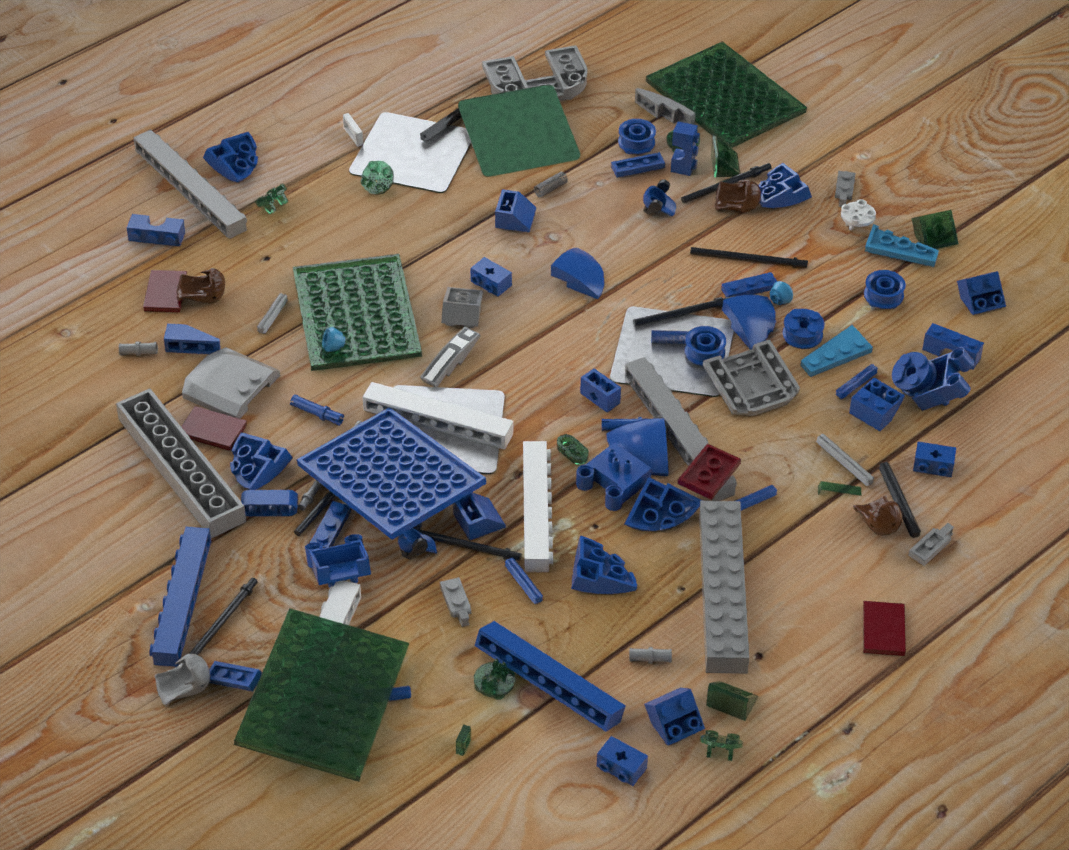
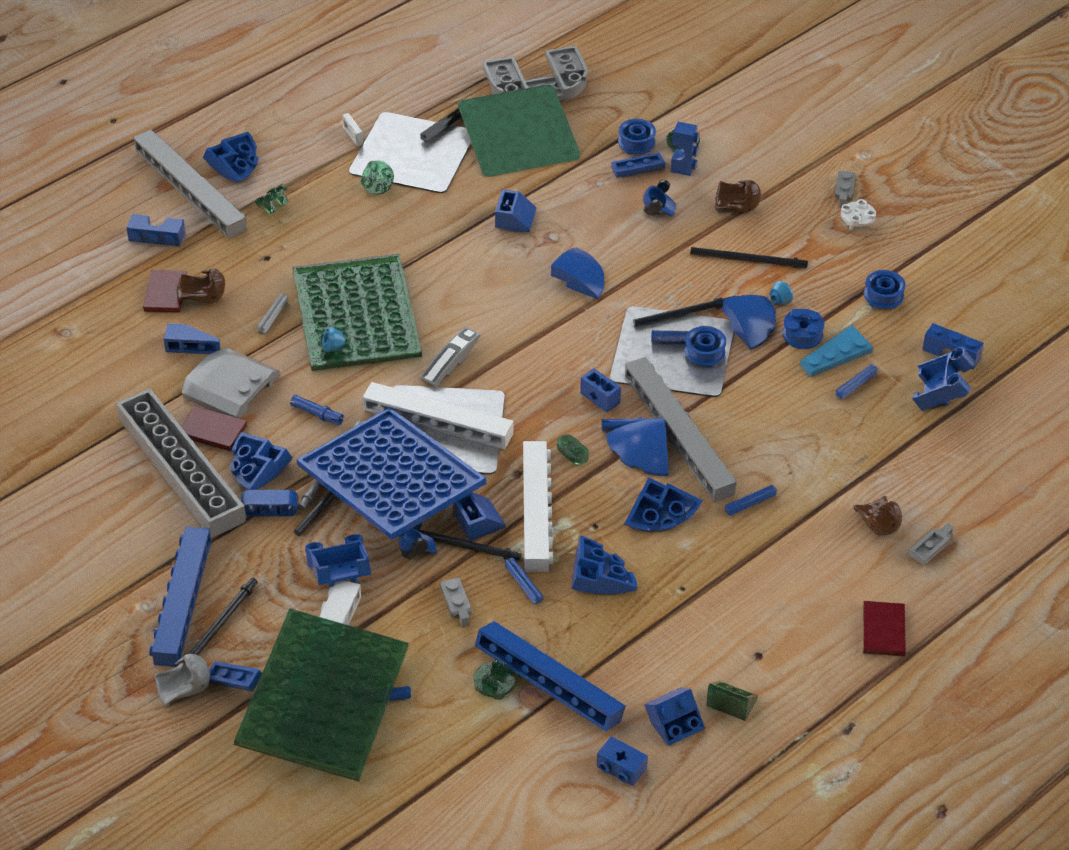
(138, 348): light grey pin -> none
(332, 524): blue plate -> none
(462, 307): light grey slope -> none
(463, 740): clear green tile -> none
(491, 276): blue brick -> none
(547, 184): light grey piece -> none
(616, 472): blue piece -> none
(650, 655): light grey pin -> none
(663, 106): light grey slope -> none
(709, 471): dark red tile -> none
(713, 740): clear green plate -> none
(723, 587): light grey brick -> none
(724, 159): clear green slope -> none
(726, 94): clear green plate -> none
(749, 285): blue plate -> none
(753, 172): black bar -> none
(753, 380): light grey wedge -> none
(783, 188): blue brick -> none
(841, 488): clear green piece -> none
(843, 458): light grey axle -> none
(876, 404): blue slope -> none
(889, 245): dark azure wing -> none
(898, 497): black axle -> none
(914, 373): blue wheel -> none
(934, 459): blue brick -> none
(936, 229): clear green slope -> none
(982, 292): blue slope -> none

